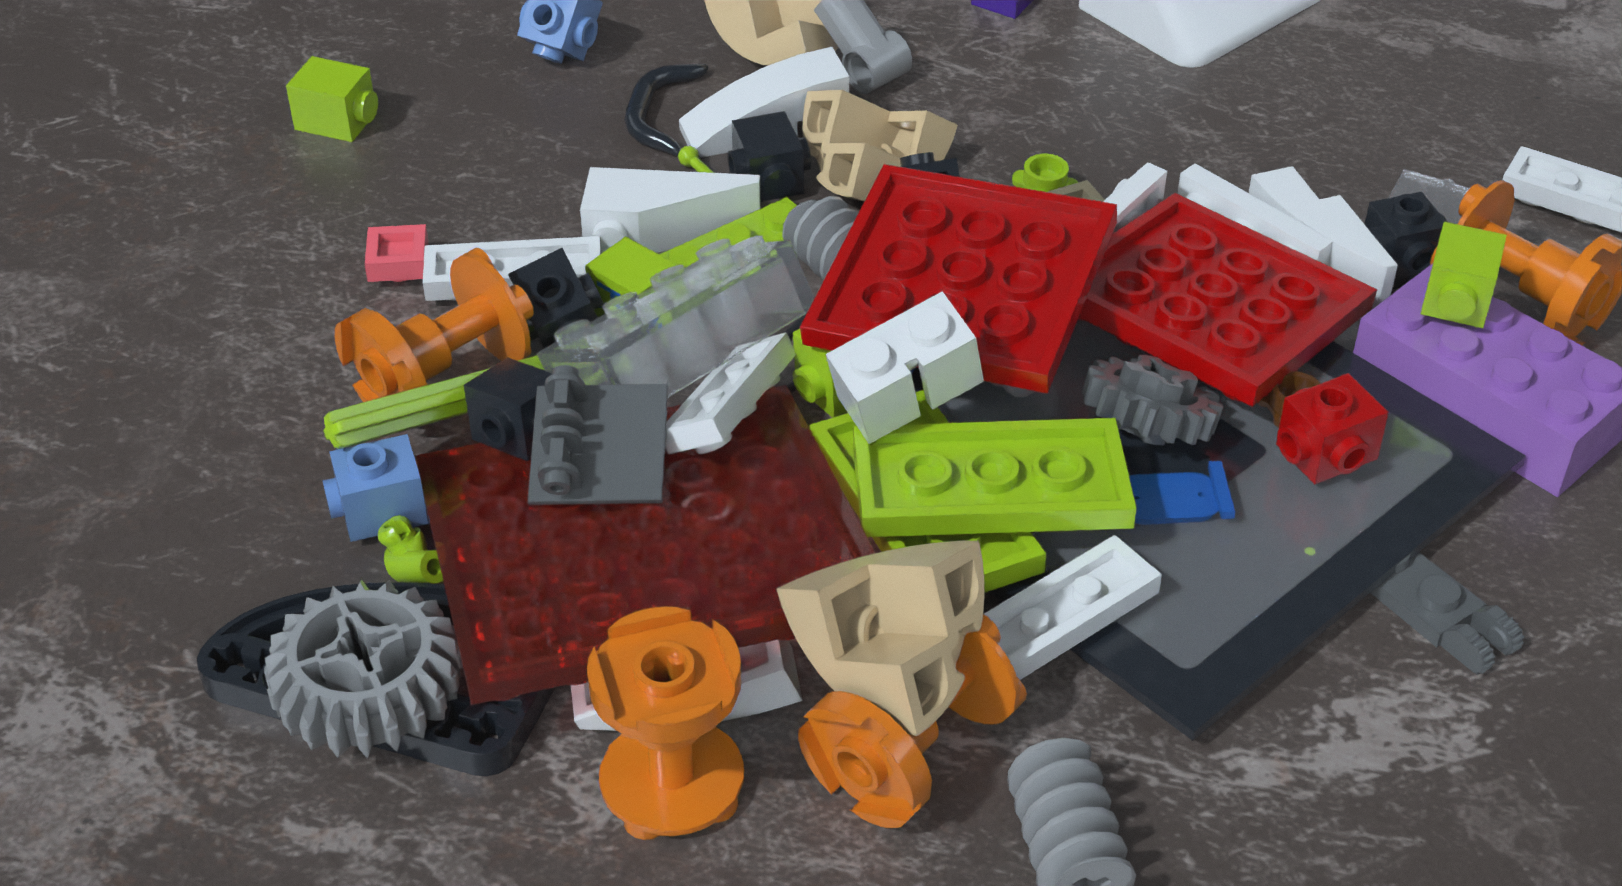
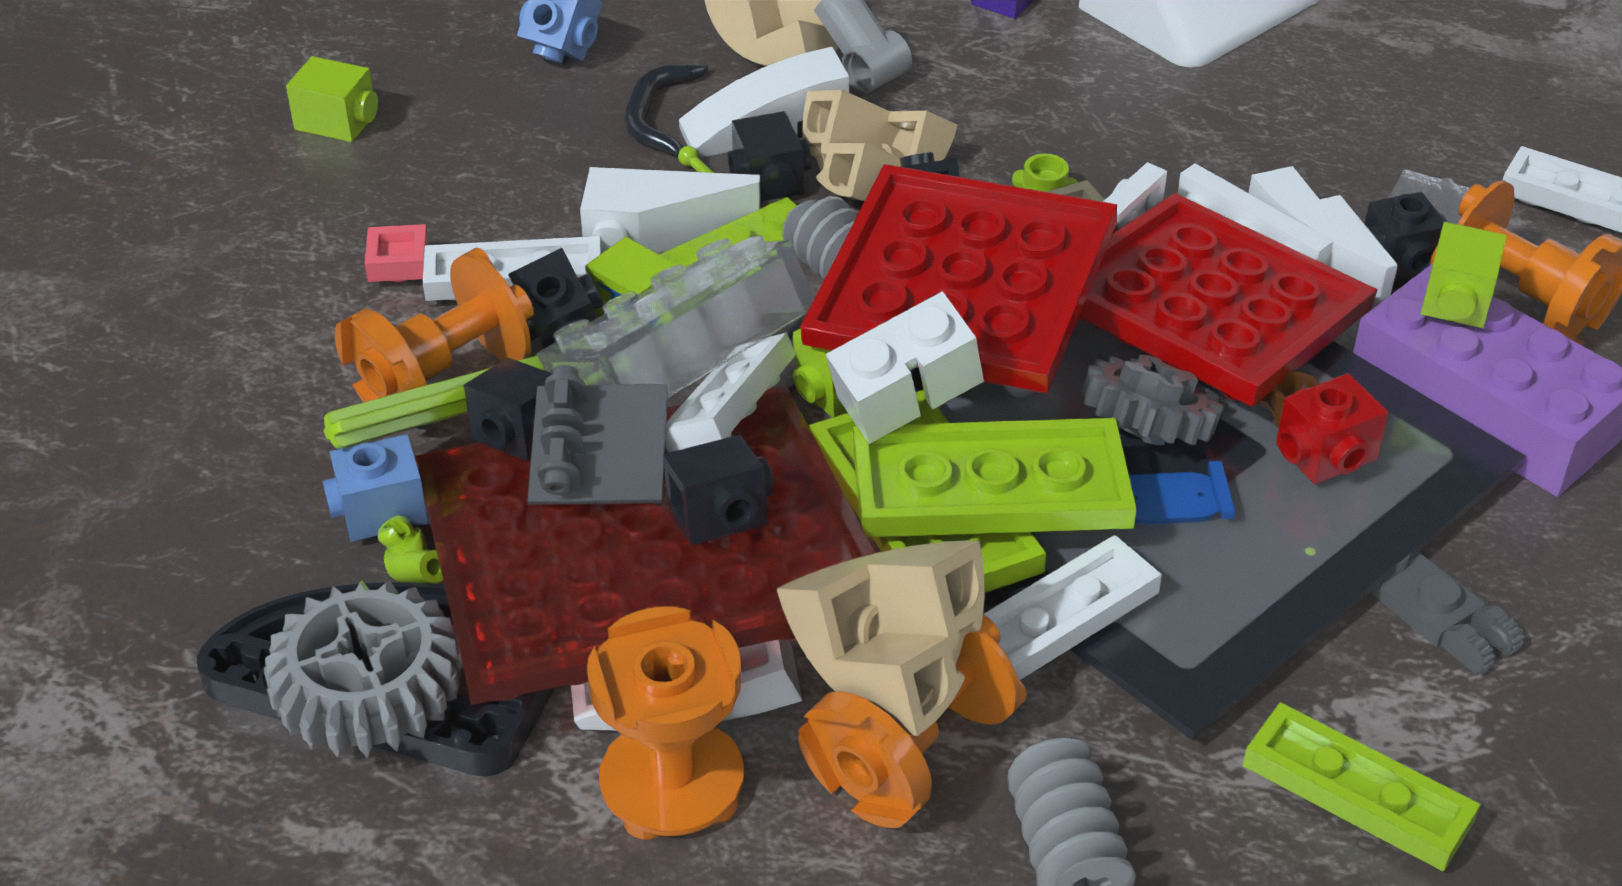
(717, 489): none -> black brick
(1361, 786): none -> lime plate

